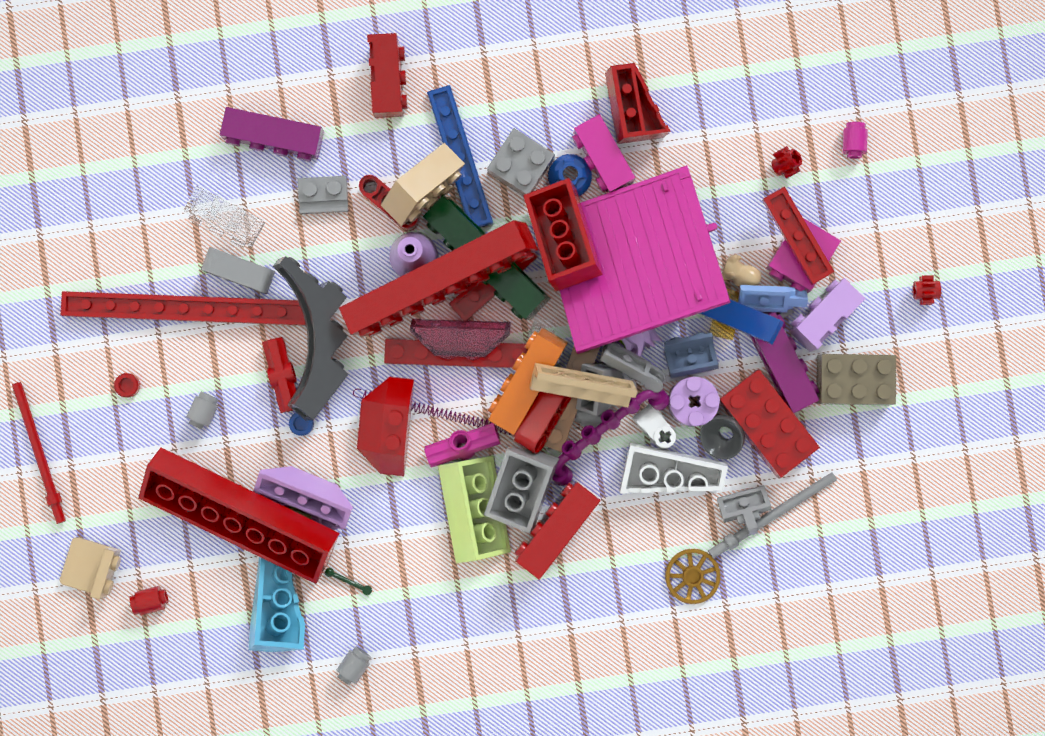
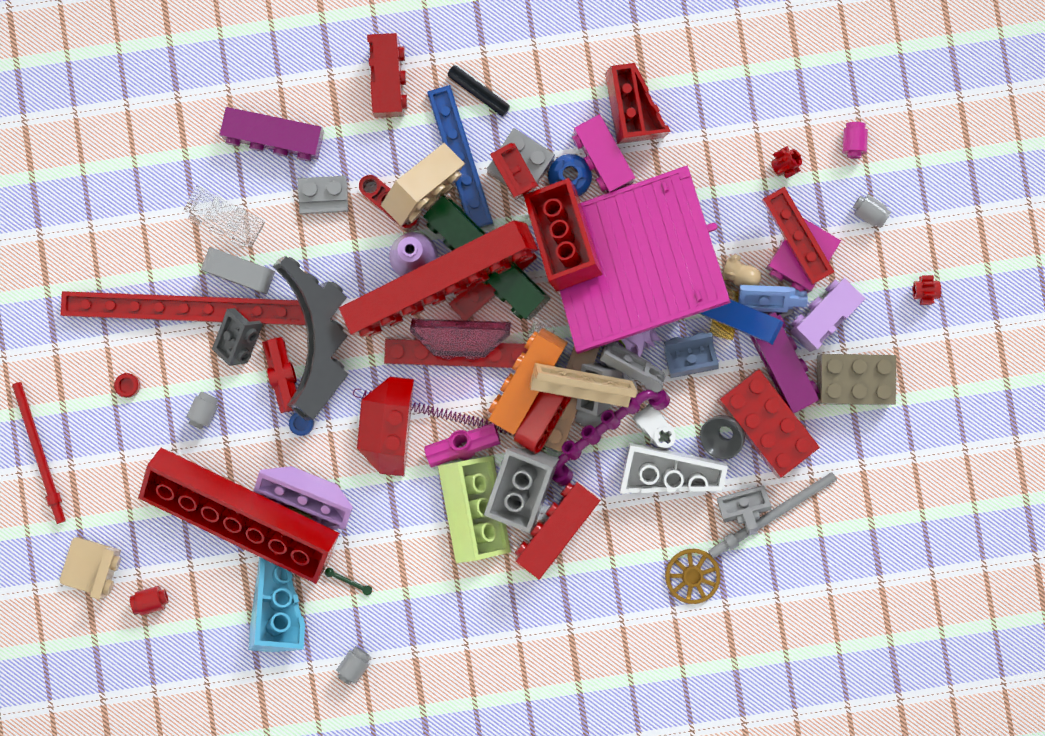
(236, 338): none -> dark grey bracket
(478, 90): none -> black axle
(514, 170): none -> red hinge
(707, 401): lavender brick -> none
(871, 210): none -> light grey brick

